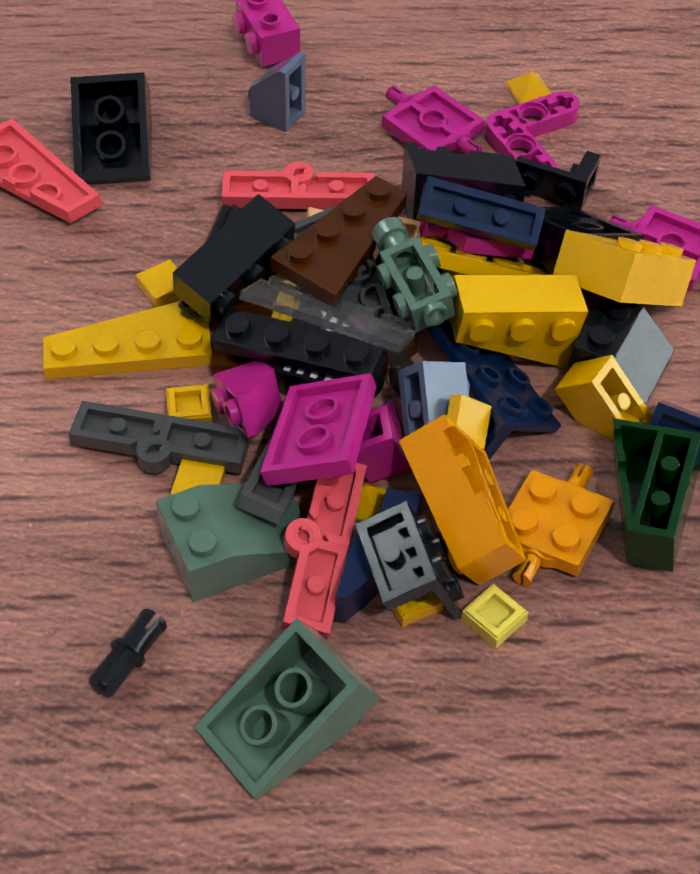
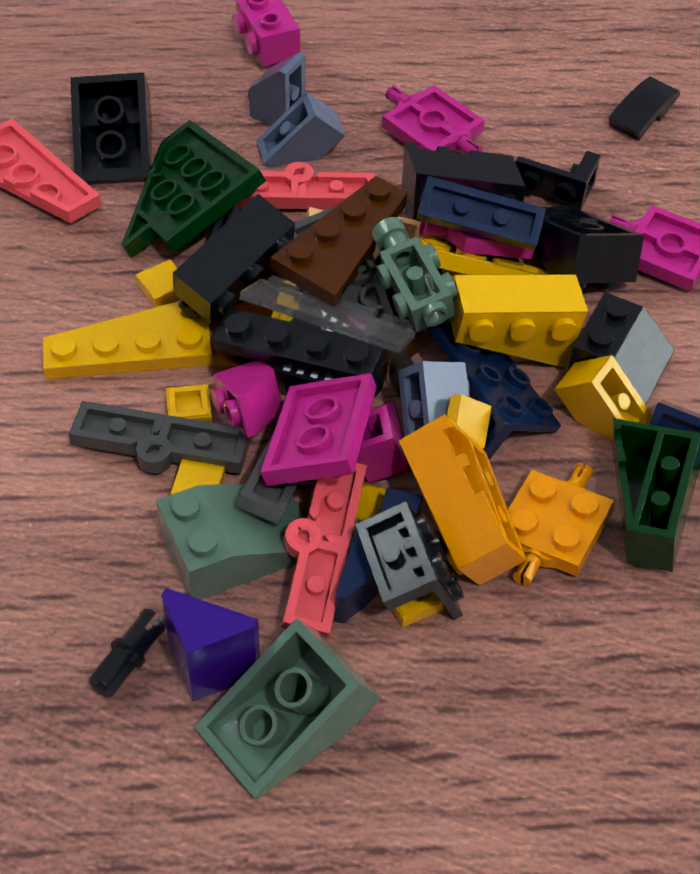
(188, 189): none -> dark green wing
(209, 642): none -> dark purple slope
(301, 133): none -> sand blue slope
(494, 616): light yellow tile -> none
(527, 87): yellow slope -> none
(554, 112): dark pink beam -> none
(626, 268): yellow wedge -> none
(643, 106): none -> black slope

